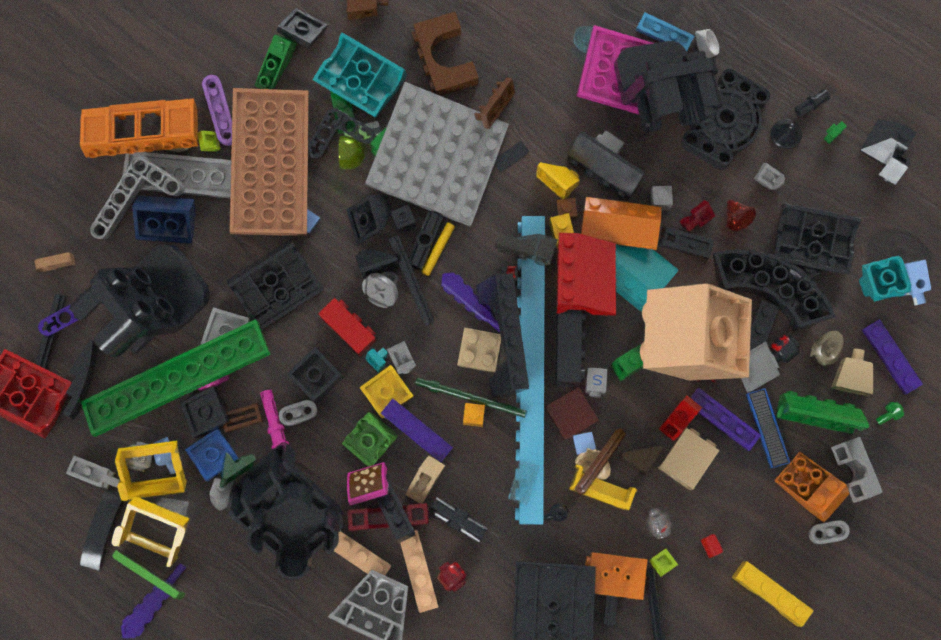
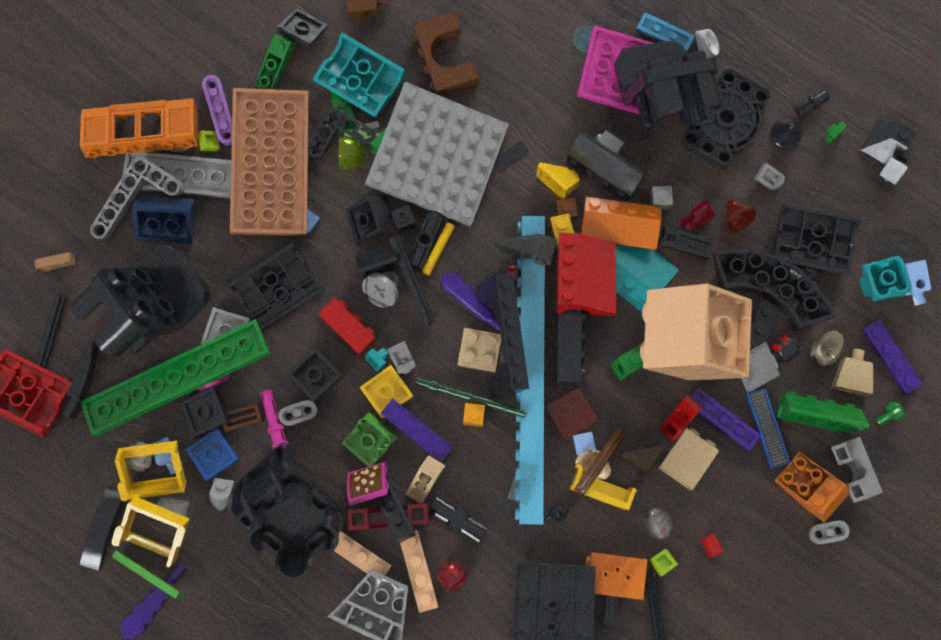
(54, 329): dark purple beam -> none
(92, 473): light grey hinge -> none
(232, 469): dark green slope -> none
(496, 103): reddish brown plate -> none
(596, 381): light grey brick -> none
(773, 593): yellow arch -> none

